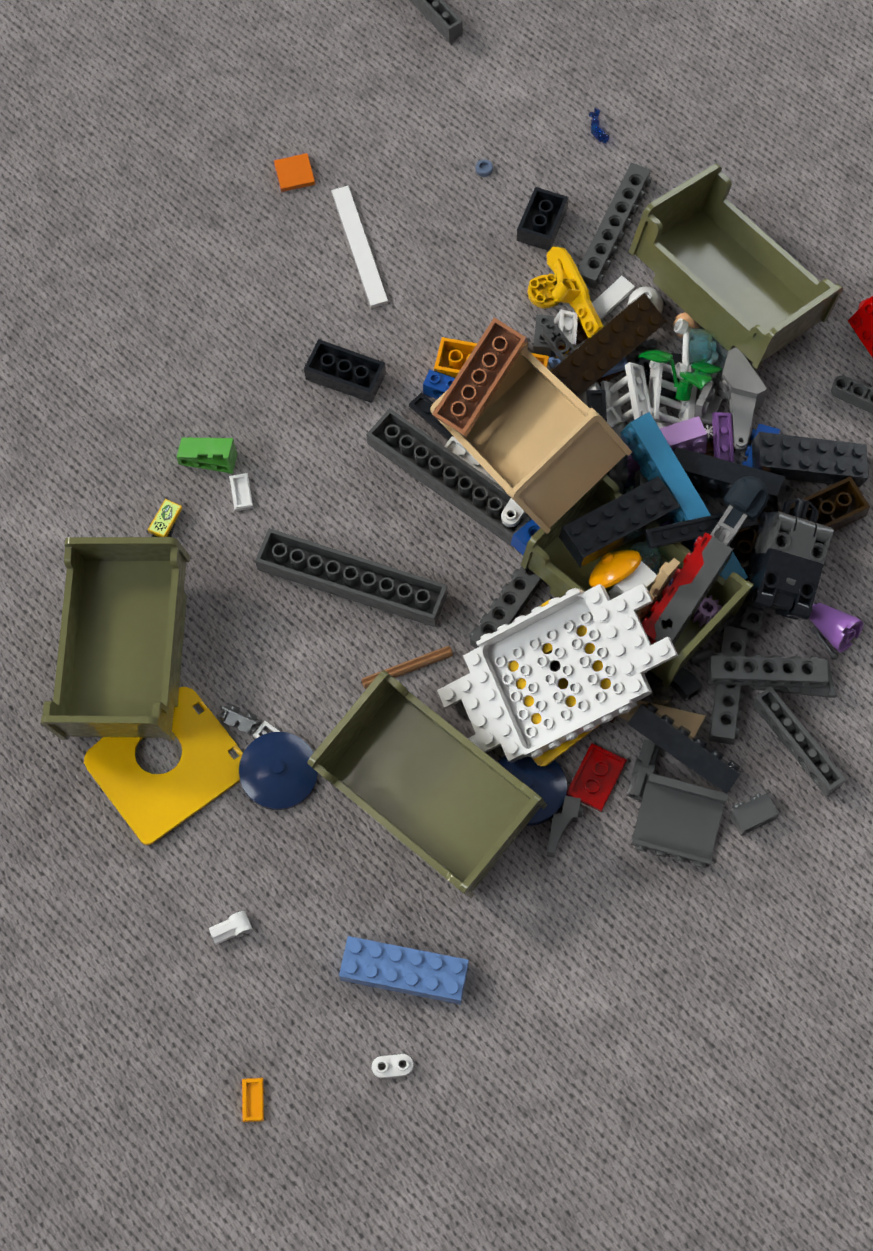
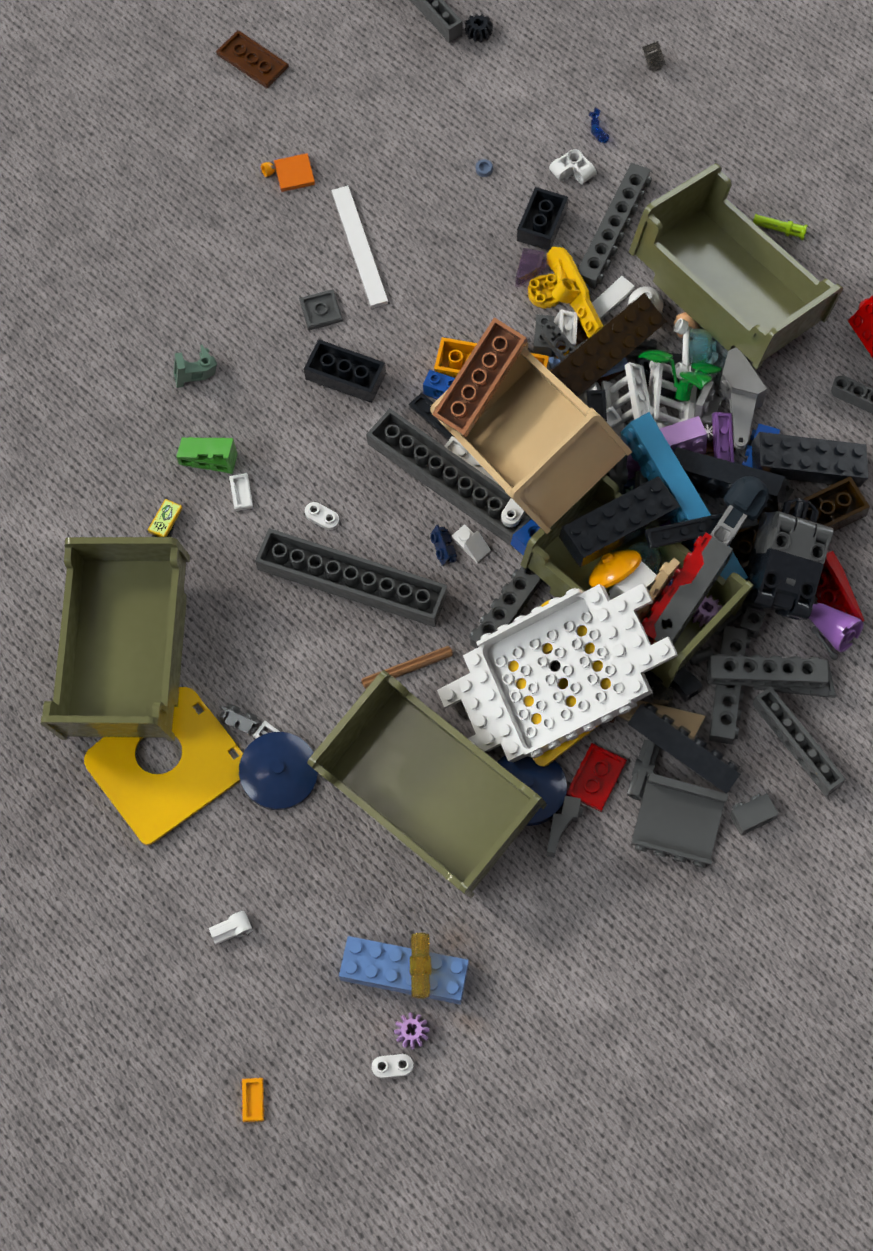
(193, 371): none -> sand green tile
(252, 59): none -> reddish brown tile
(267, 169): none -> light orange hinge
(320, 309): none -> dark grey tile
(321, 515): none -> white plate
(420, 966): none -> clear yellow piece
(420, 1029): none -> lavender gear
(441, 538): none -> dark blue hinge
(471, 543): none -> white slope
(478, 27): none -> black gear
(530, 266): none -> clear purple slope
(580, 168): none -> white piece
(655, 59): none -> clear smoke brick
(788, 228): none -> lime pin
(835, 588): none -> red wedge

